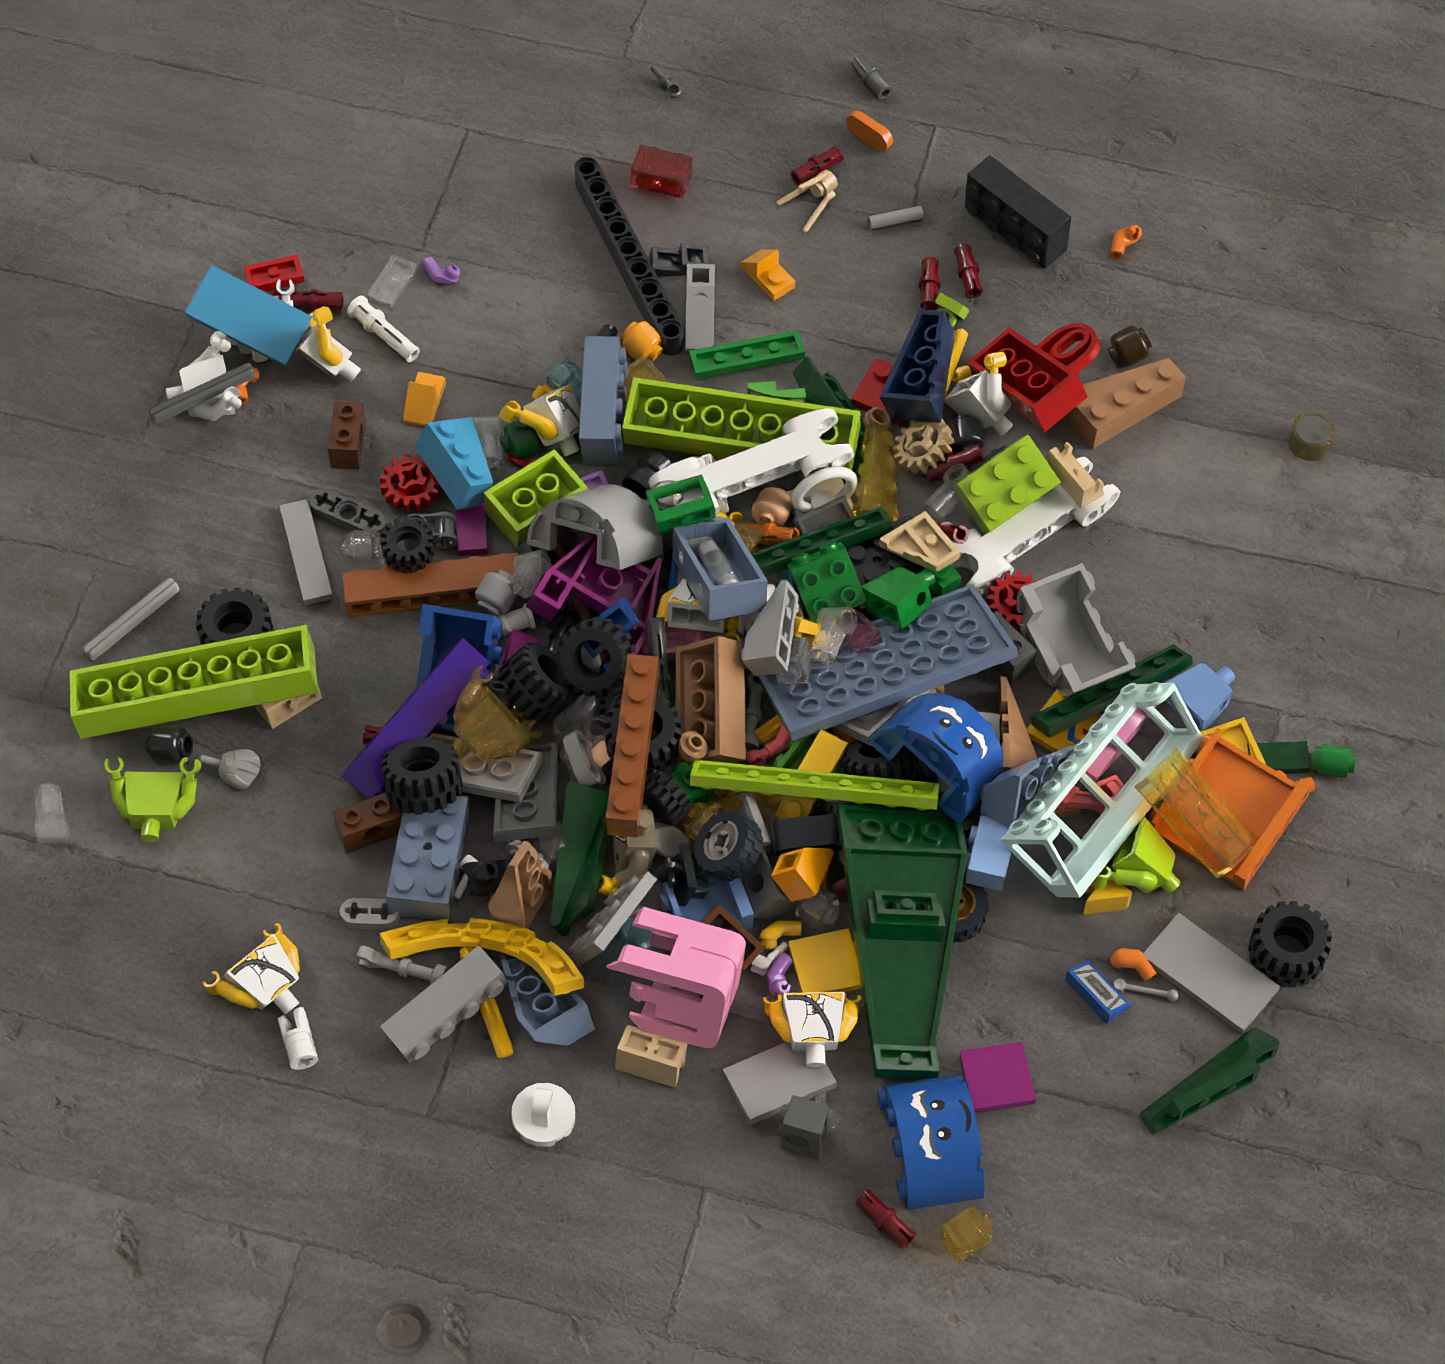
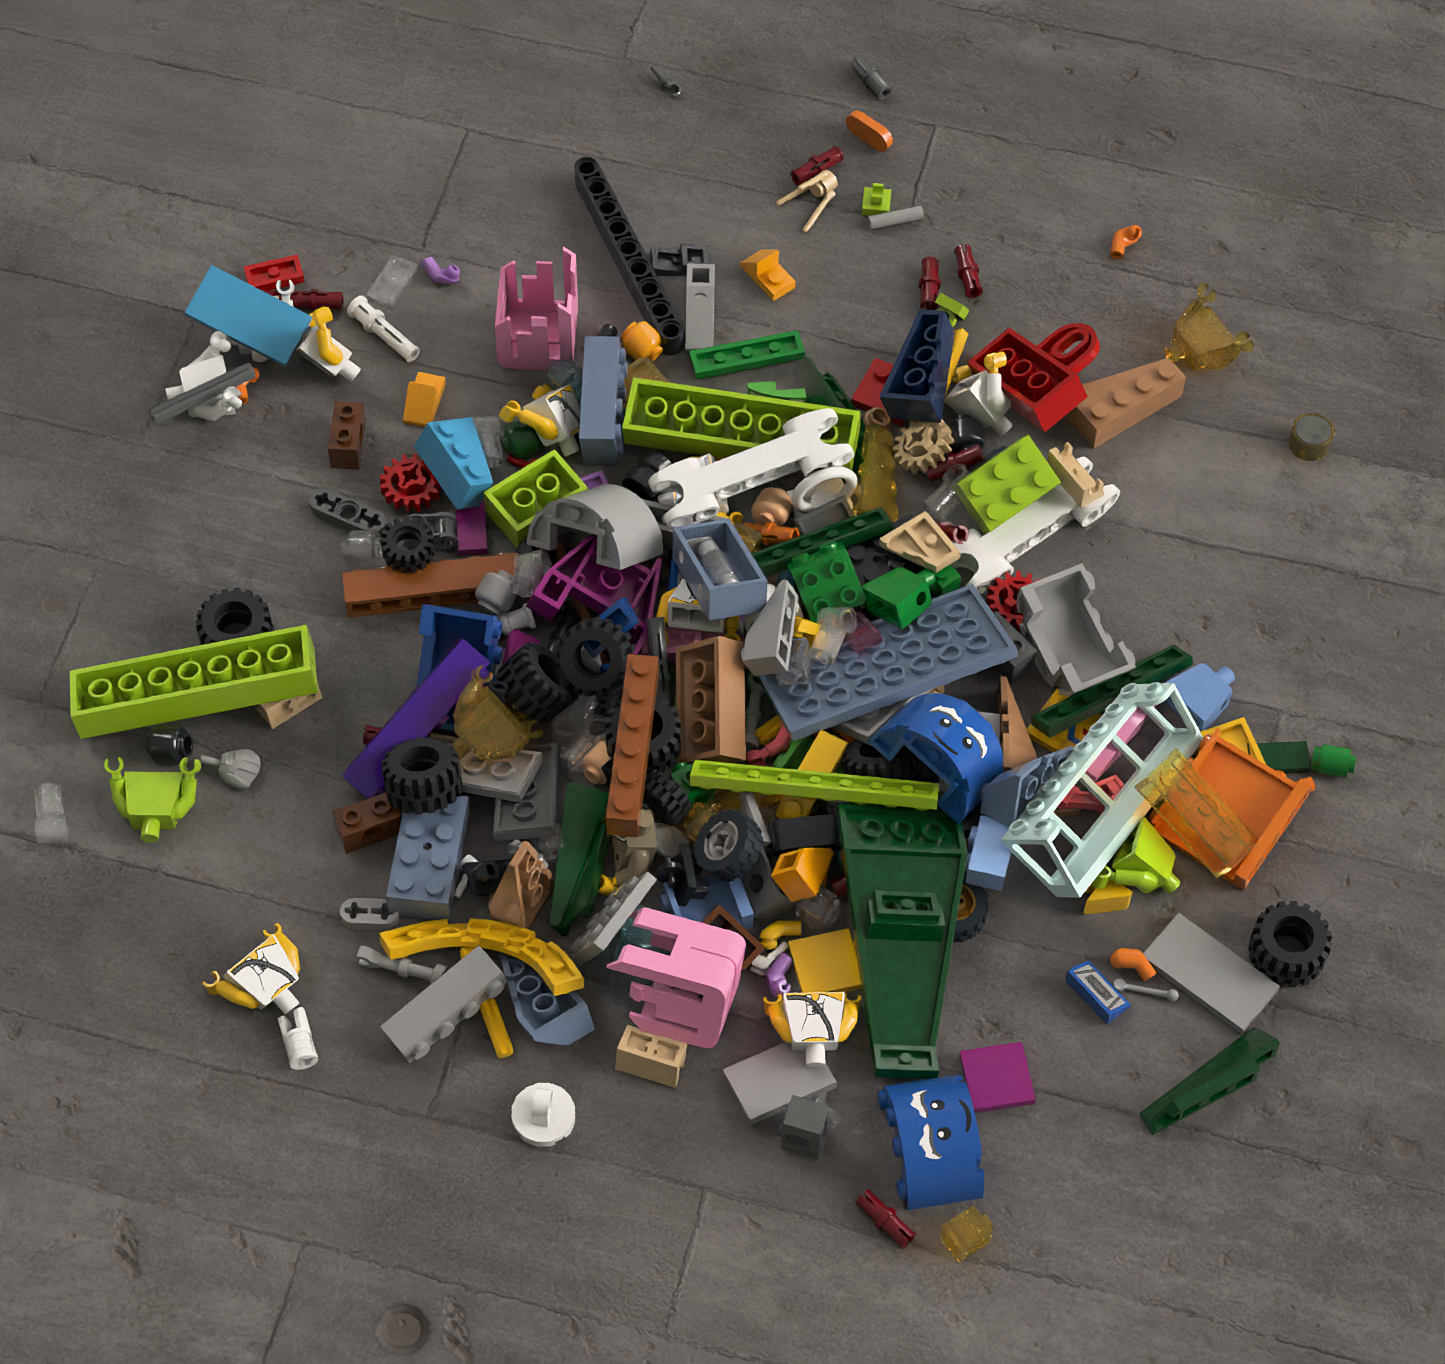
(130, 619): light grey axle -> none
(306, 552): light grey tile -> none
(536, 329): none -> bright pink piece
(581, 759): light grey beam -> none
(661, 171): clear red brick -> none
(683, 514): green tile -> none
(692, 746): medium nougat plate -> none
(876, 200): none -> lime tile
(1017, 212): black piece -> none
(1129, 346): dark brown head -> none
(1203, 338): none -> clear yellow torso

